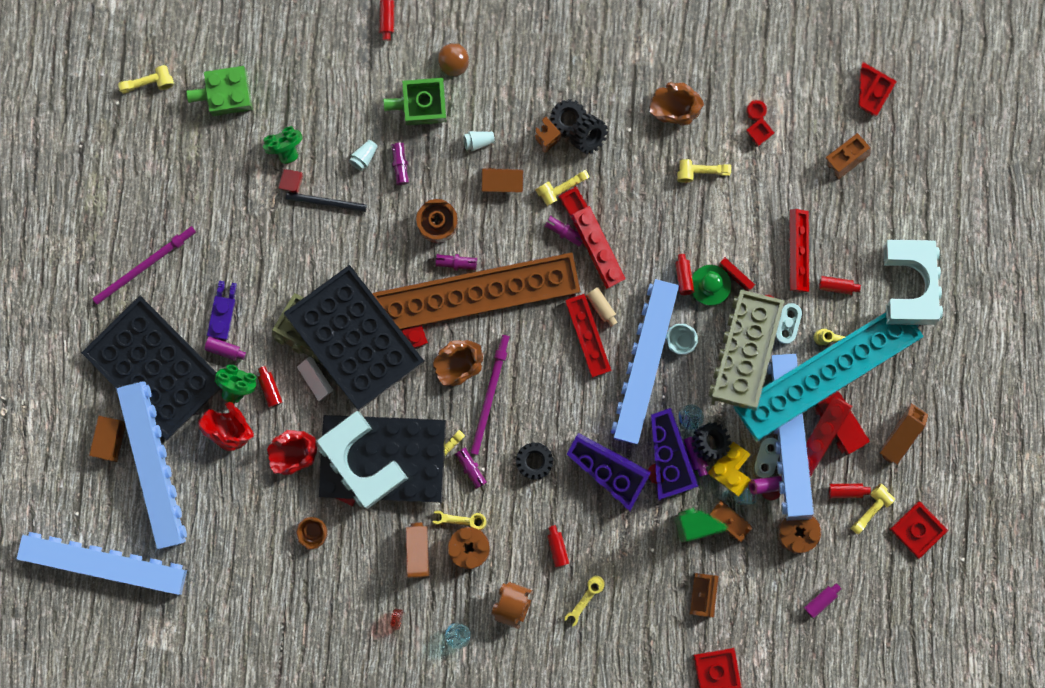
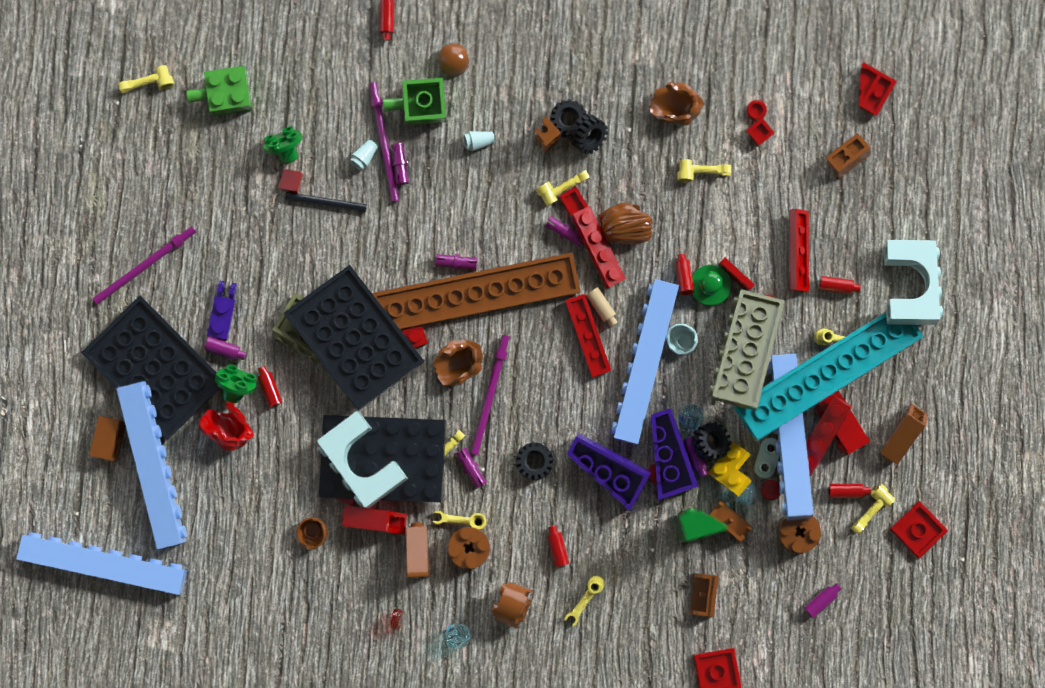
(291, 452): red hair -> none
(315, 378): white tile -> none
(374, 520): none -> red slope
(376, 104): none -> magenta bar
(427, 214): dark orange brick -> none
(502, 180): dark orange hinge -> none
(626, 224): none -> dark orange hair
(764, 485): magenta cylinder -> none
(789, 324): light aqua plate -> none

